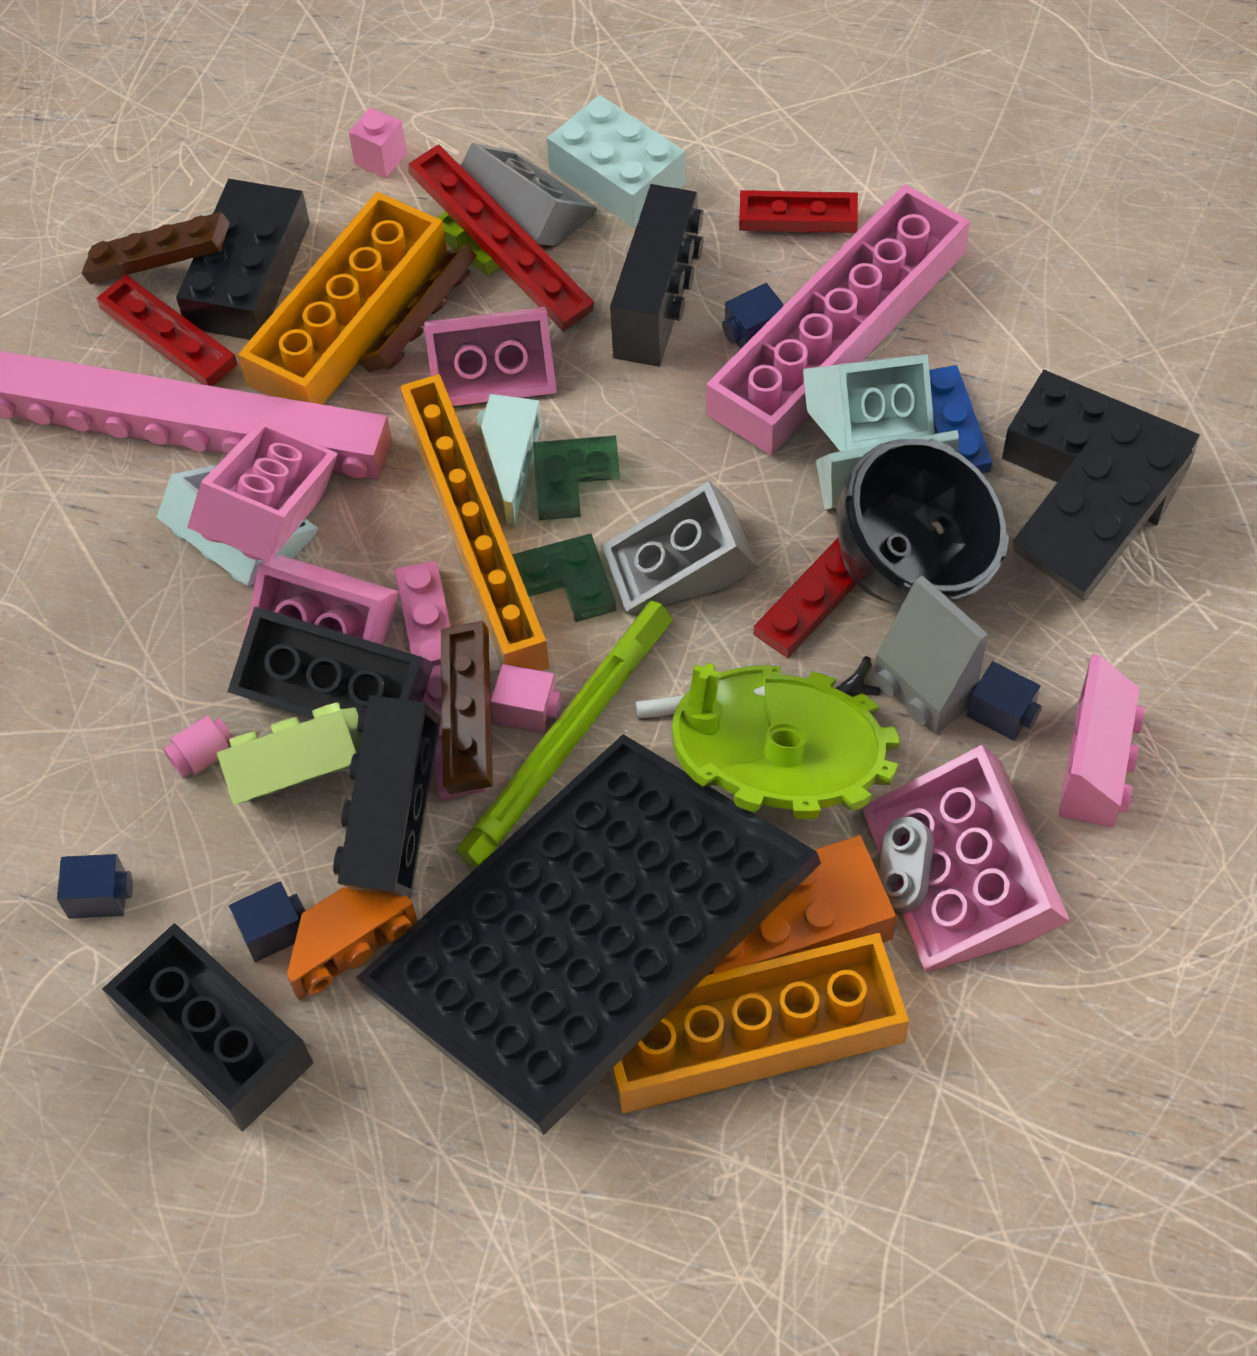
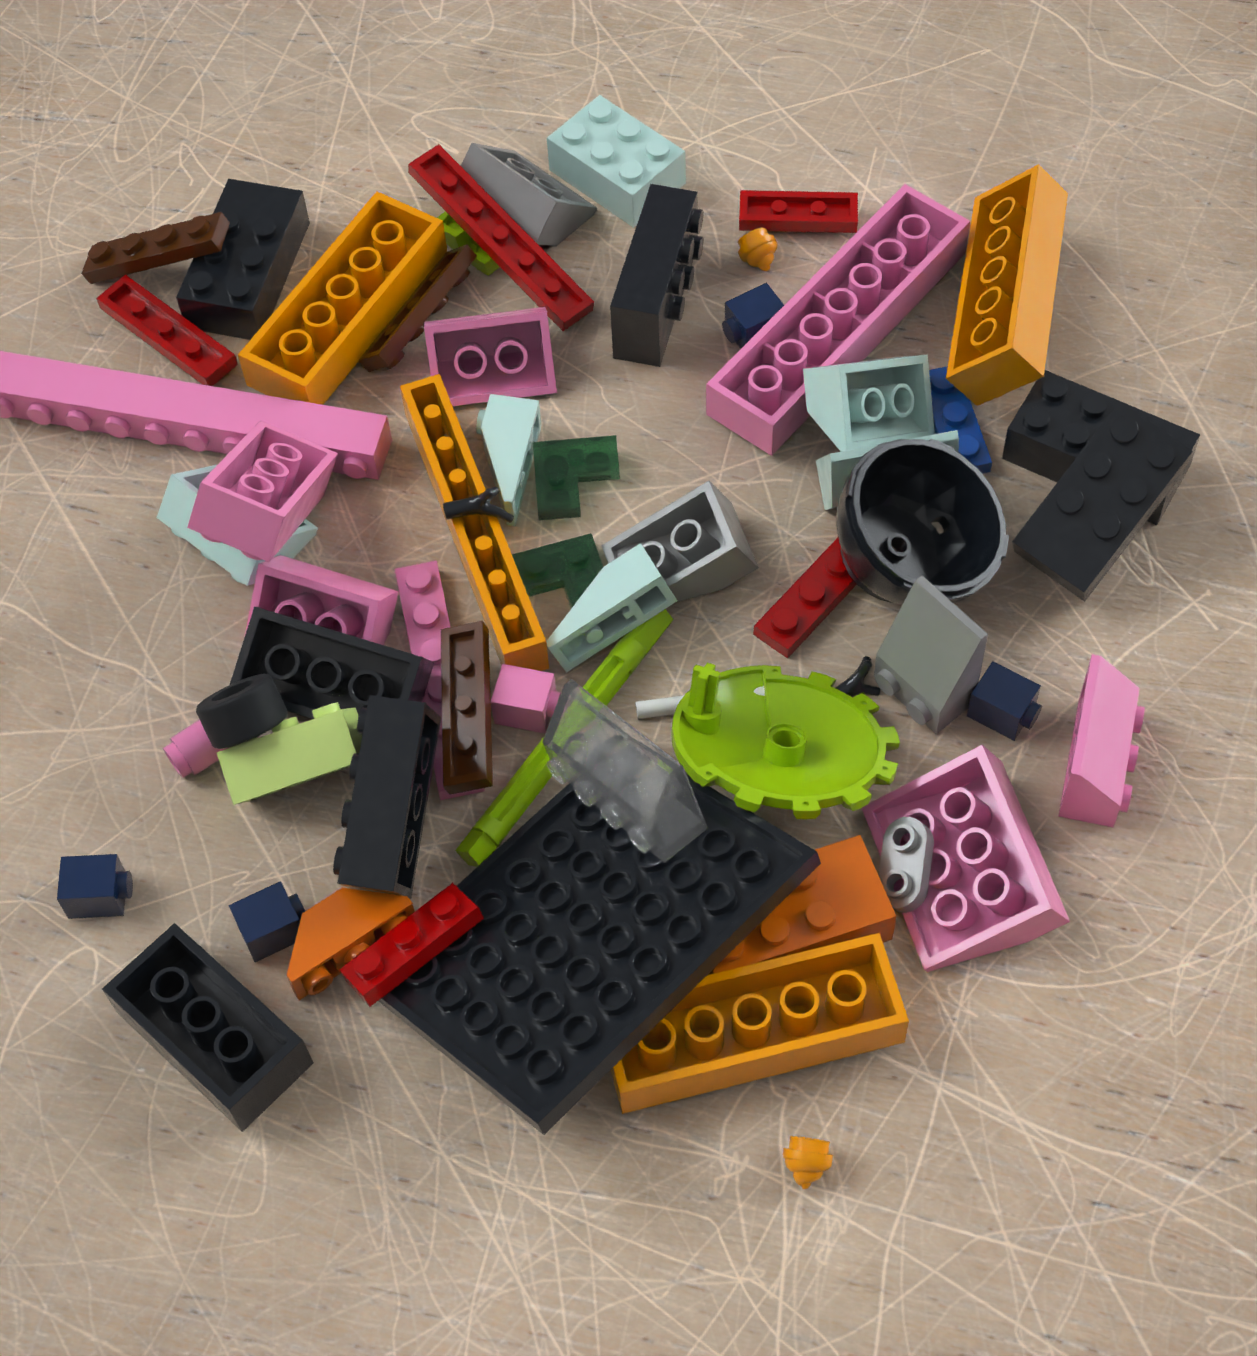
(241, 711): none -> black tyre
(378, 142): bright pink brick -> none
(411, 944): none -> red plate
(478, 505): none -> black bar
(612, 605): none -> light aqua slope
(621, 774): none -> clear slope
(757, 248): none -> light orange plate
(807, 1159): none -> light orange plate
(1008, 287): none -> light orange brick

